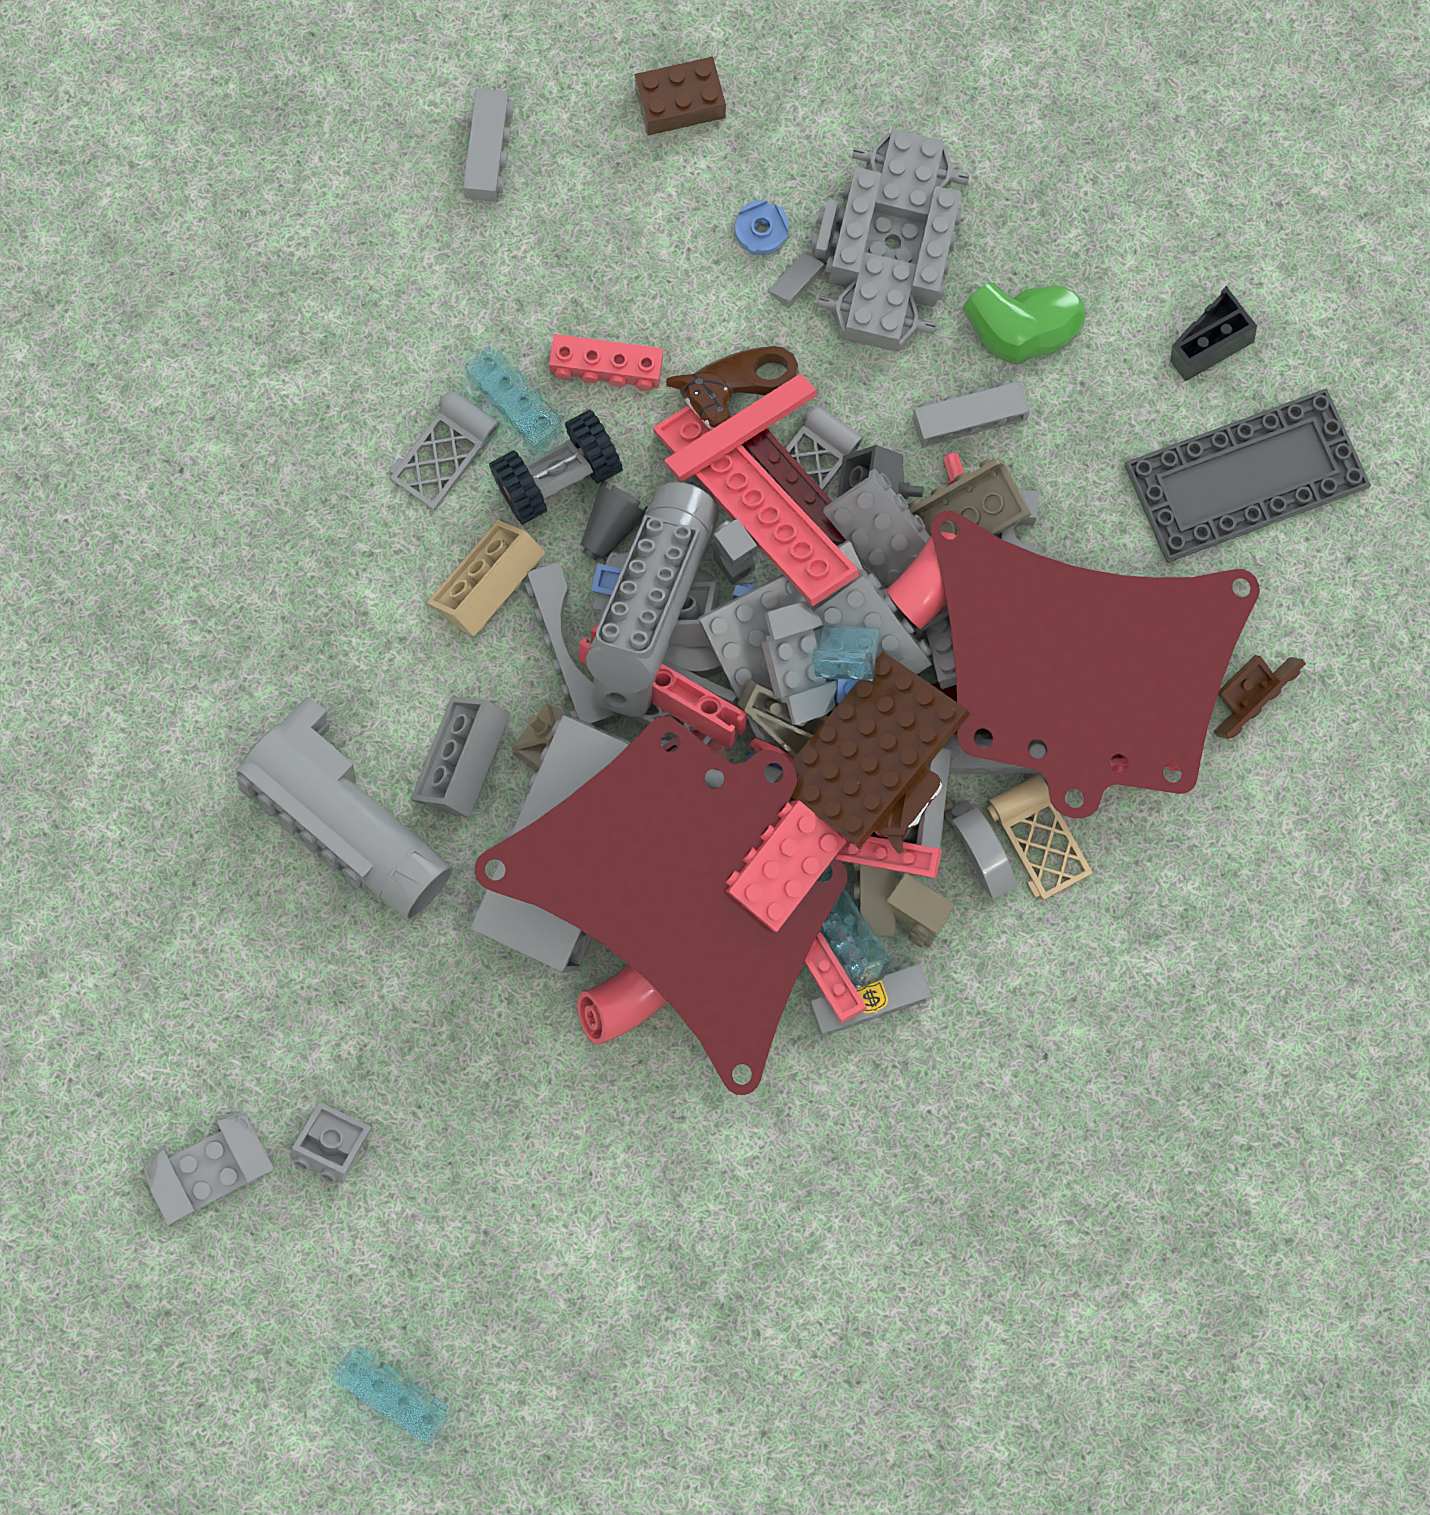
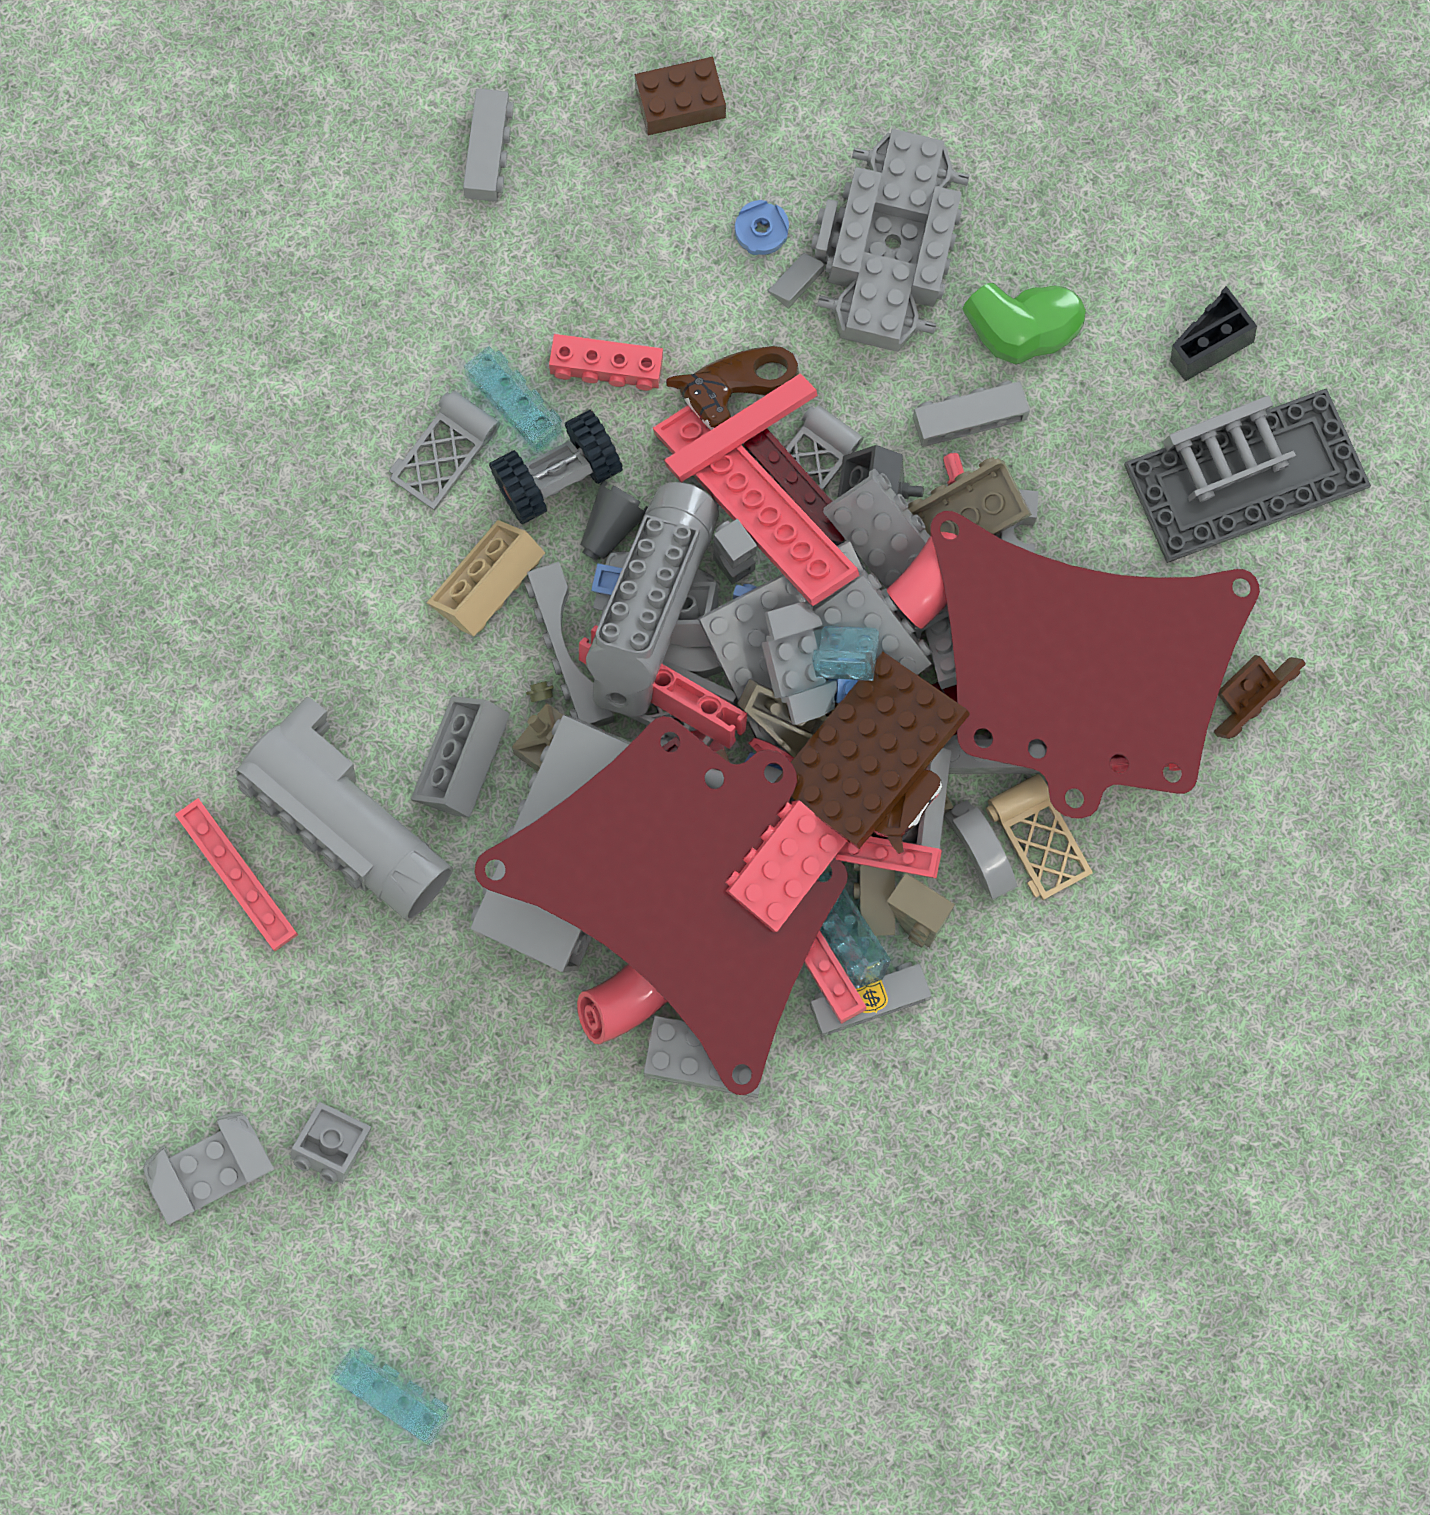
(236, 874): none -> coral plate
(540, 691): none -> olive plate
(680, 1058): none -> light grey brick
(1207, 432): none -> light grey fence

